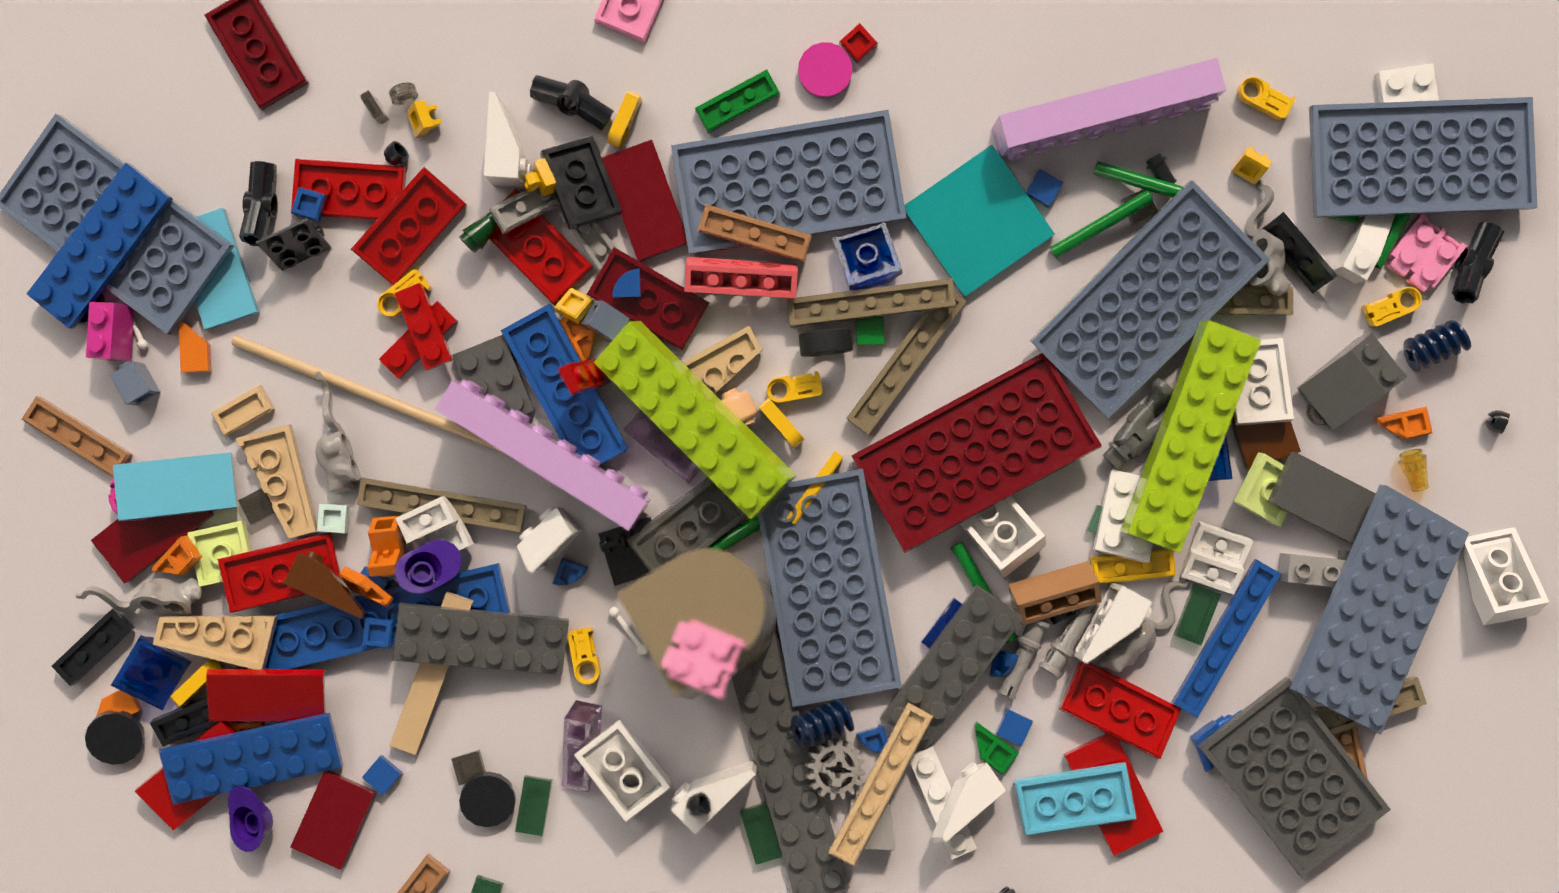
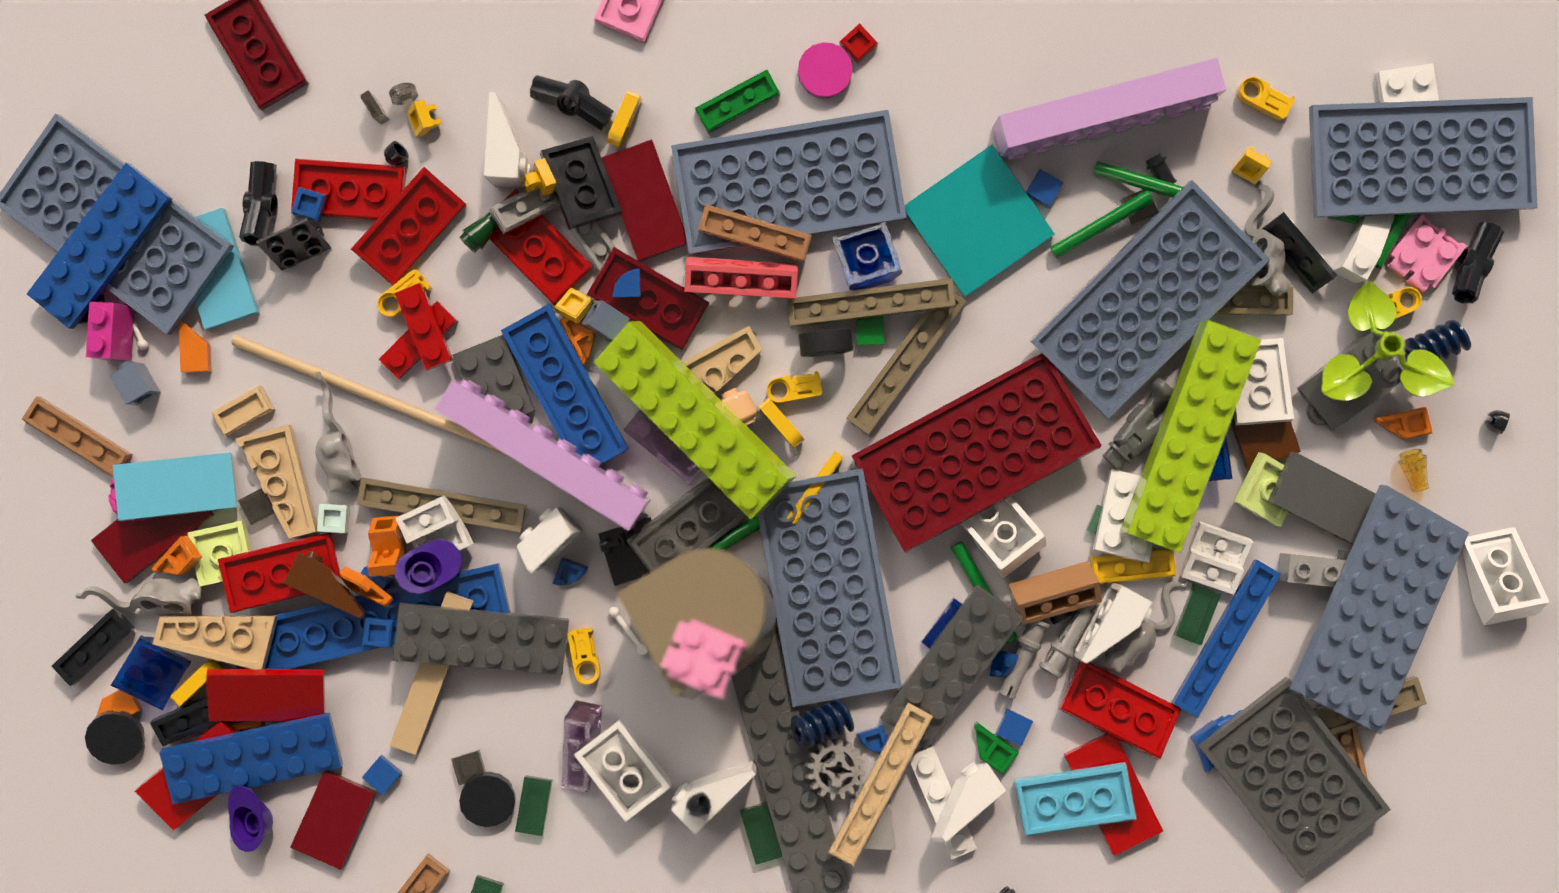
(583, 376): red plate -> none
(1345, 378): none -> lime plant

